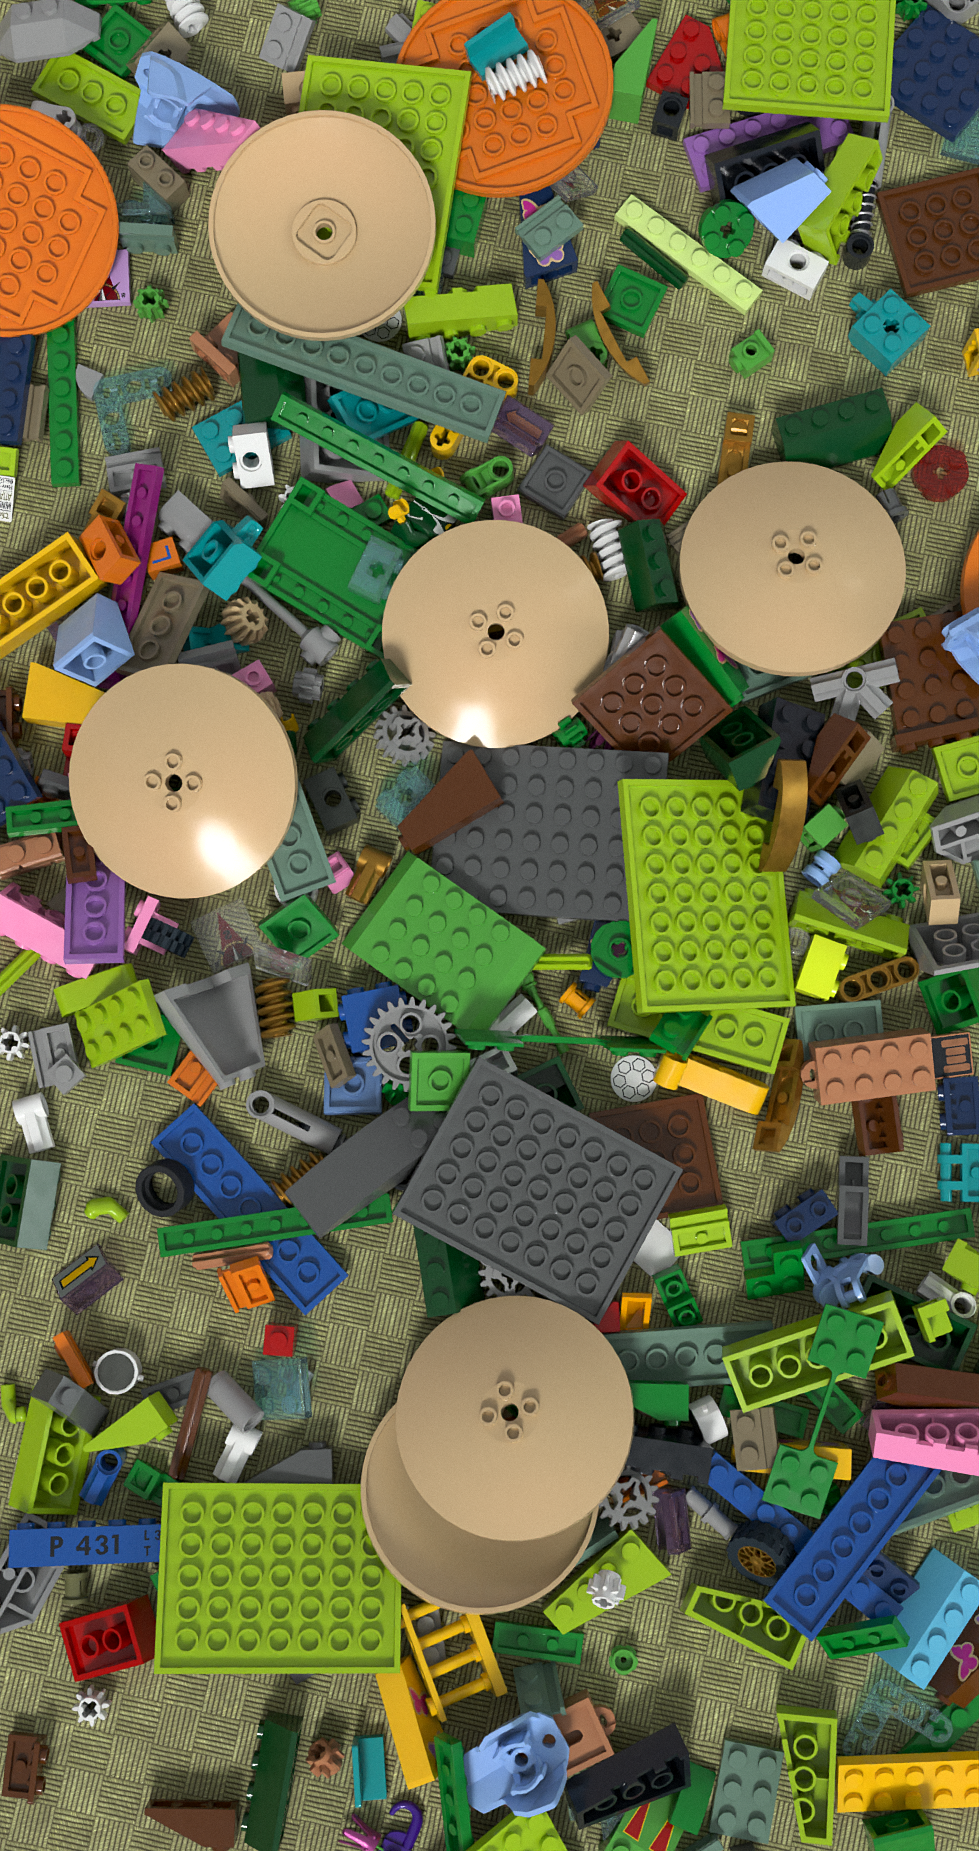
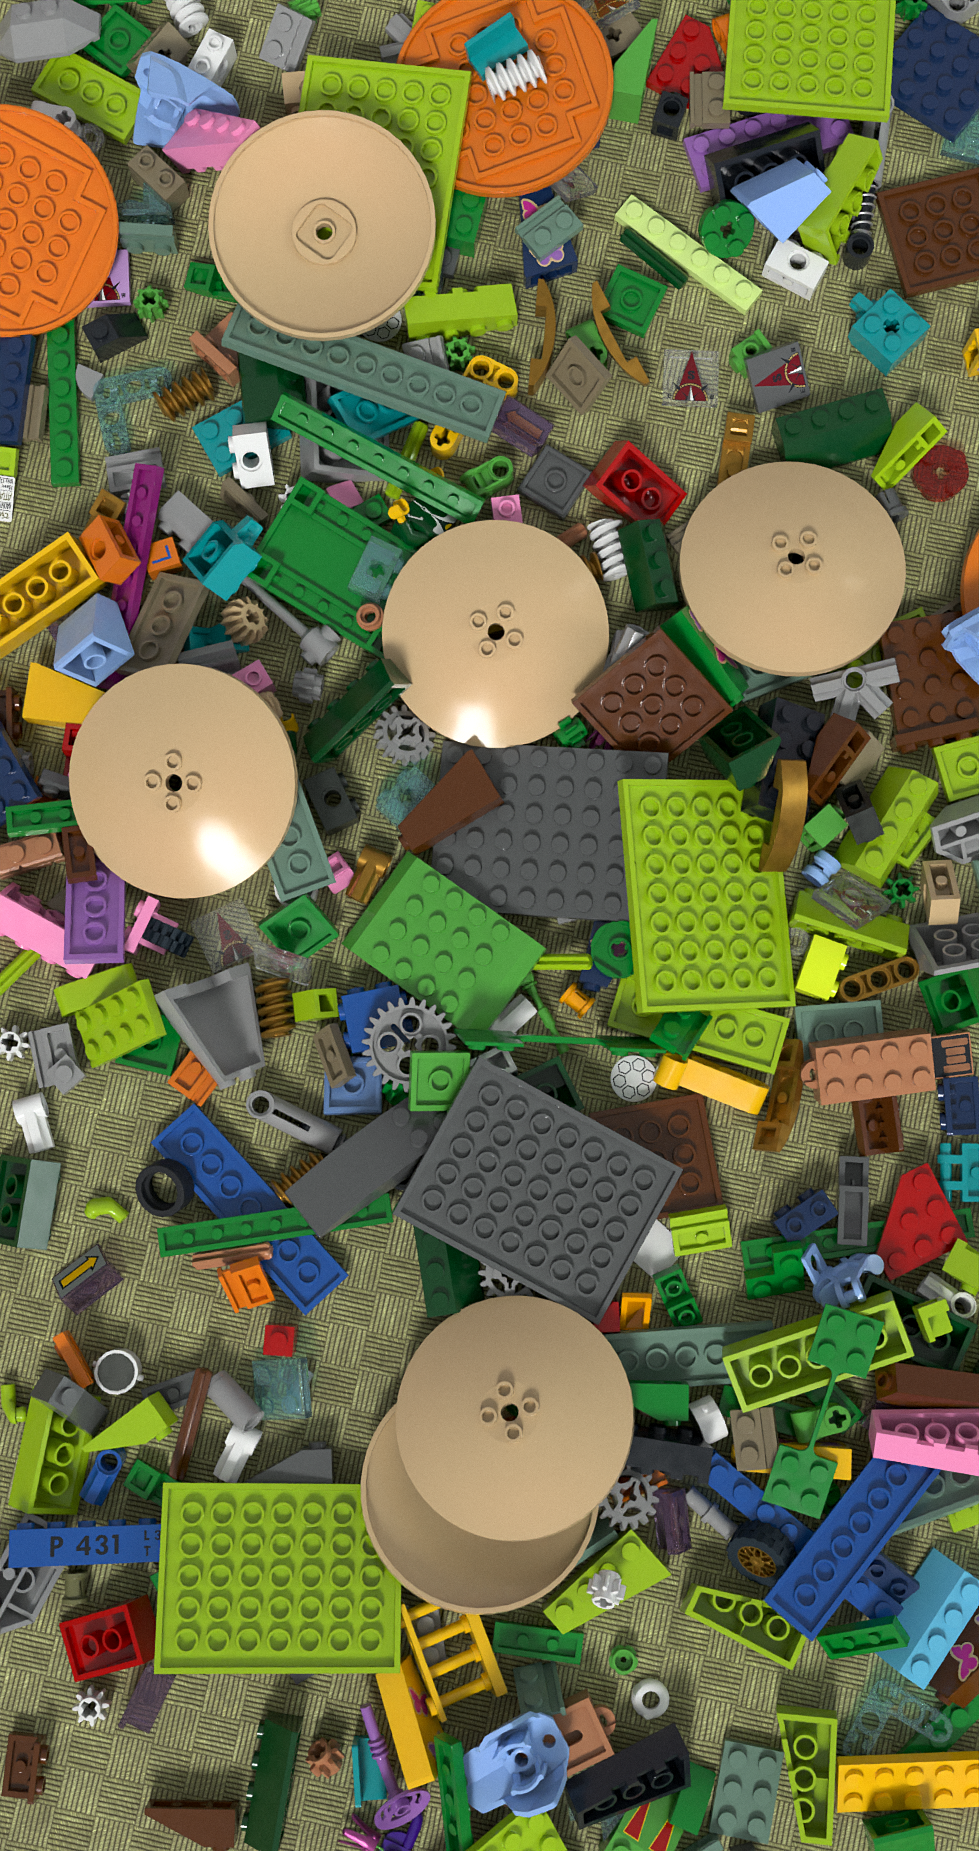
(114, 334): none -> black slope
(147, 1699): none -> clear purple panel
(206, 281): none -> green slope
(214, 57): none -> white brick
(363, 613): none -> nougat plate
(400, 1805): none -> medium lavender dish
(643, 1687): none -> white piece
(690, 378): none -> clear tile
(777, 376): none -> dark grey tile
(805, 1419): none -> bright green piece
(917, 1224): none -> red plate

